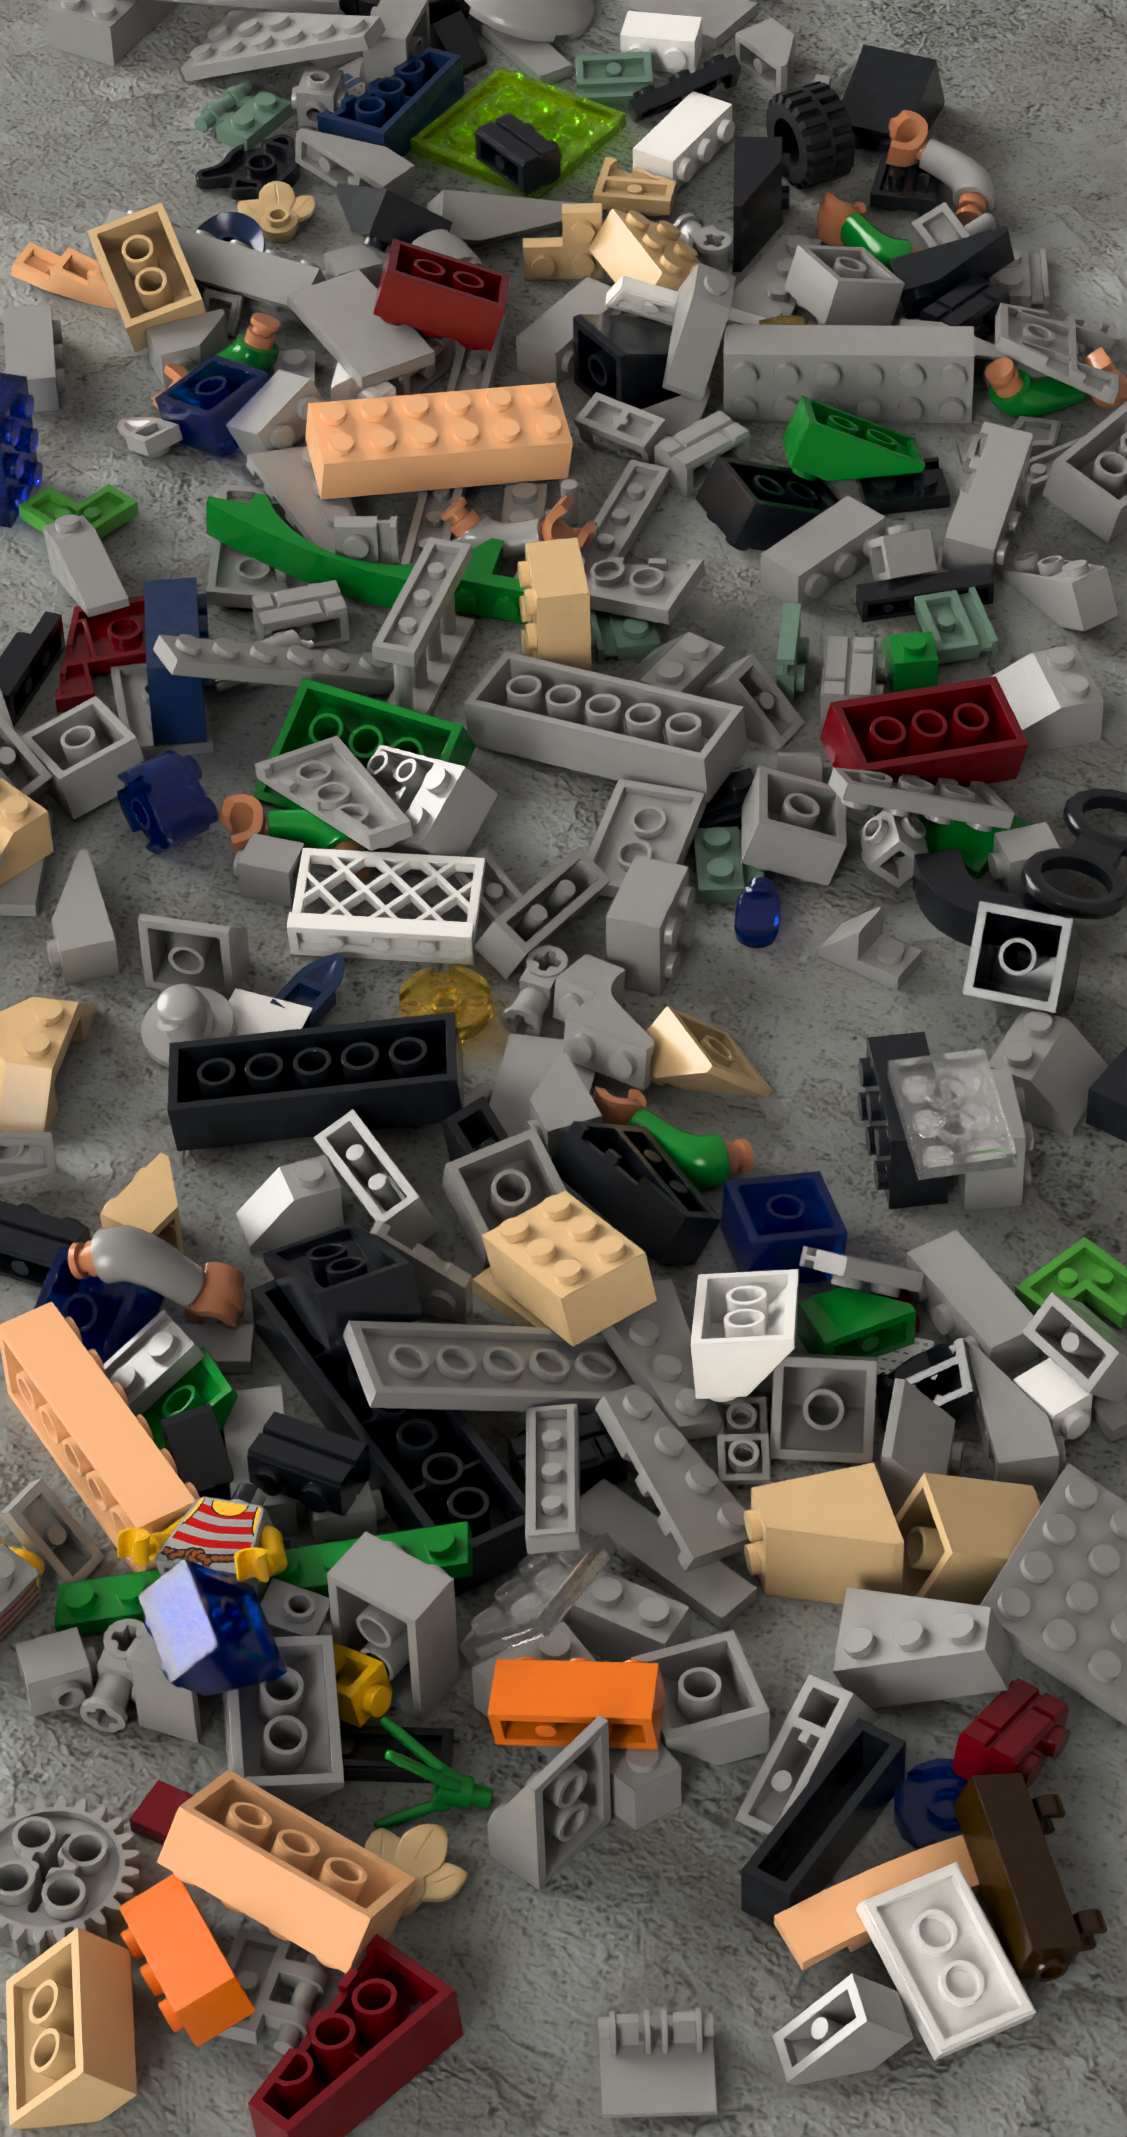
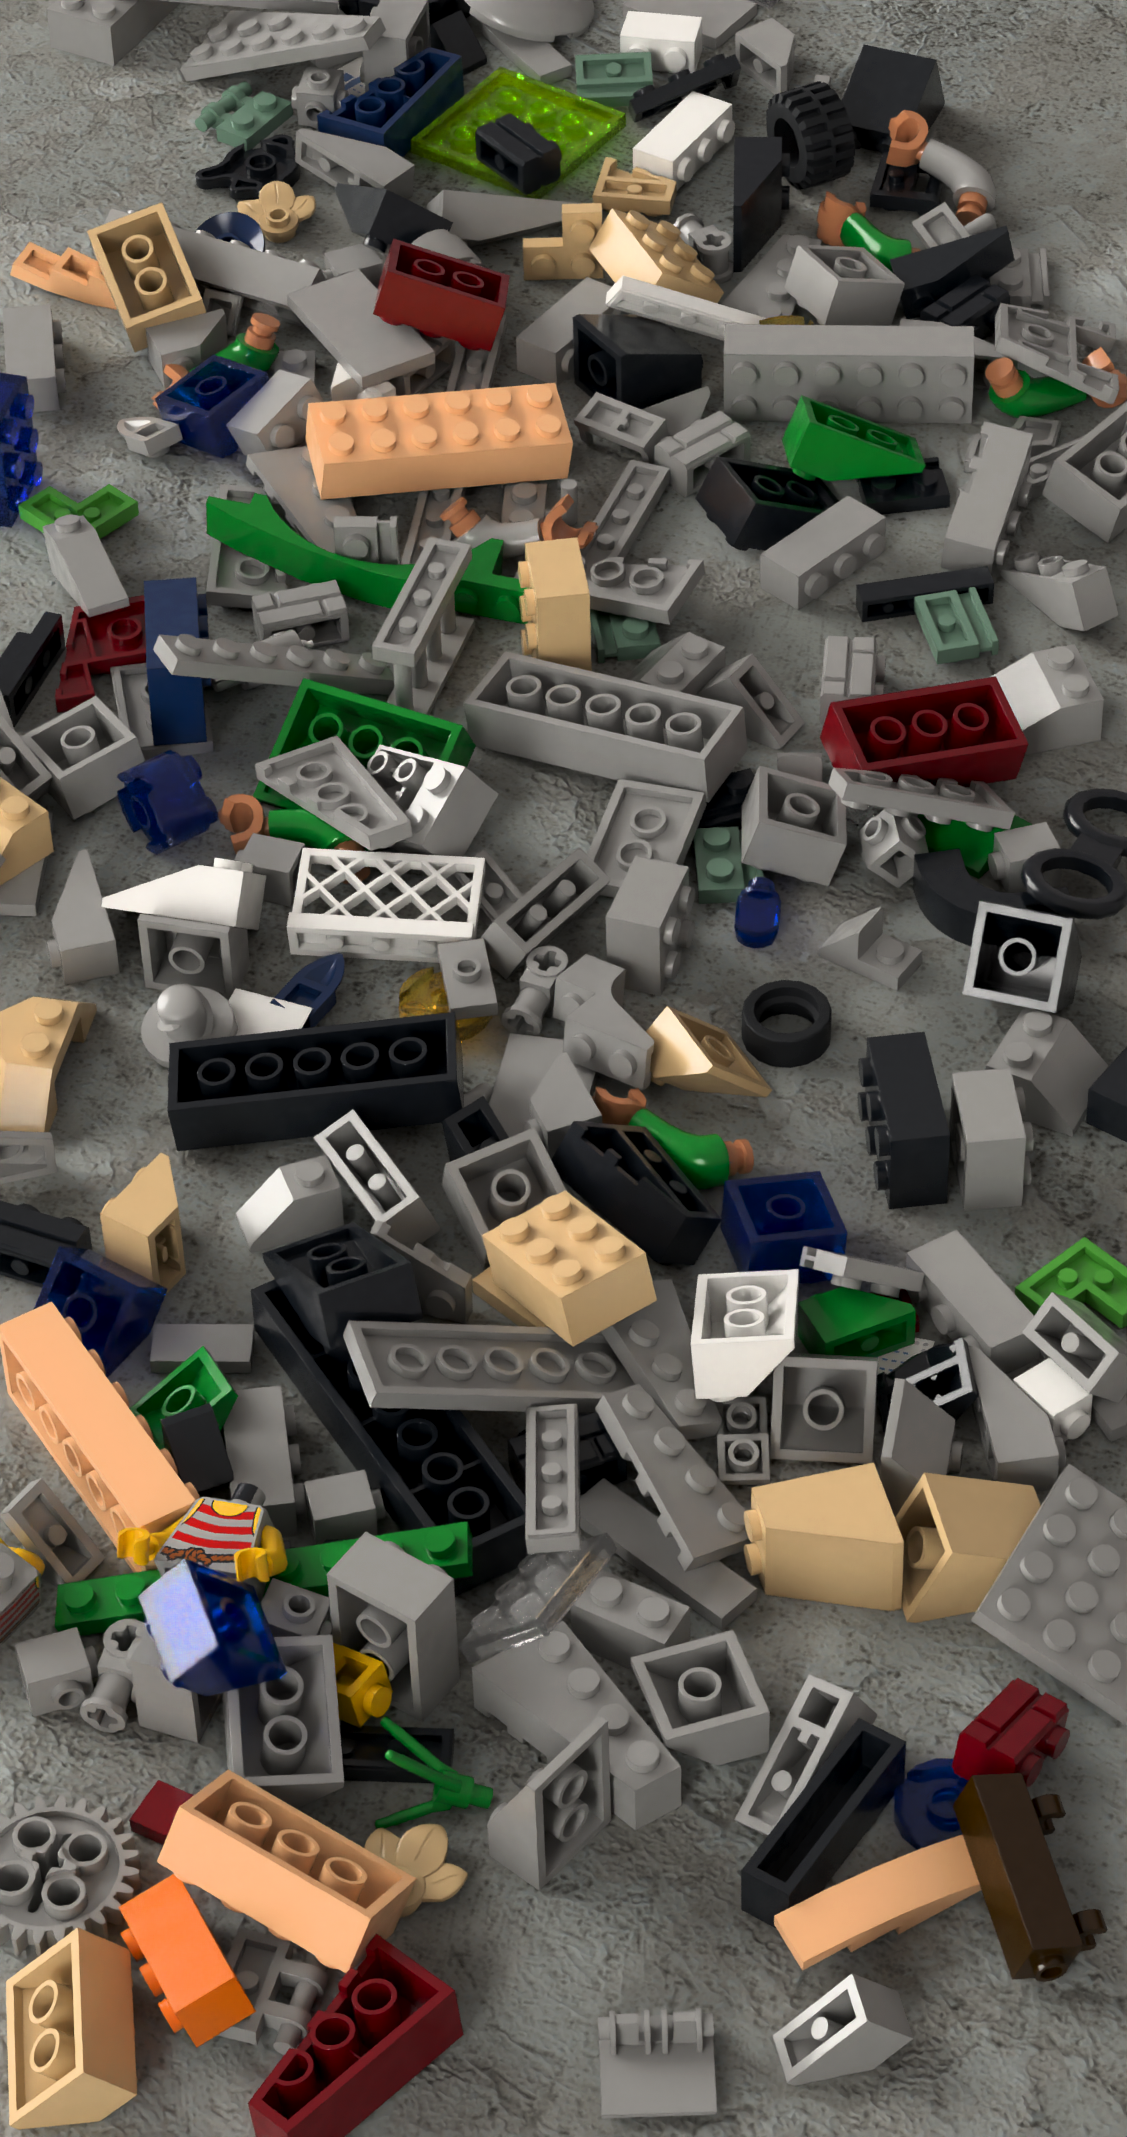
(149, 1261): light grey piece -> none
(152, 1362): light grey plate -> none
(215, 895): none -> white slope
(308, 1464): black brick -> none
(467, 979): none -> light grey plate
(556, 1700): orange brick -> none
(697, 330): light grey slope -> none
(786, 1048): none -> black tyre
(791, 651): sand green plate -> none
(903, 553): light grey brick -> none
(910, 661): green slope -> none
(918, 1649): light grey wedge -> none
(945, 1961): white tile -> none
(951, 1114): clear plate -> none

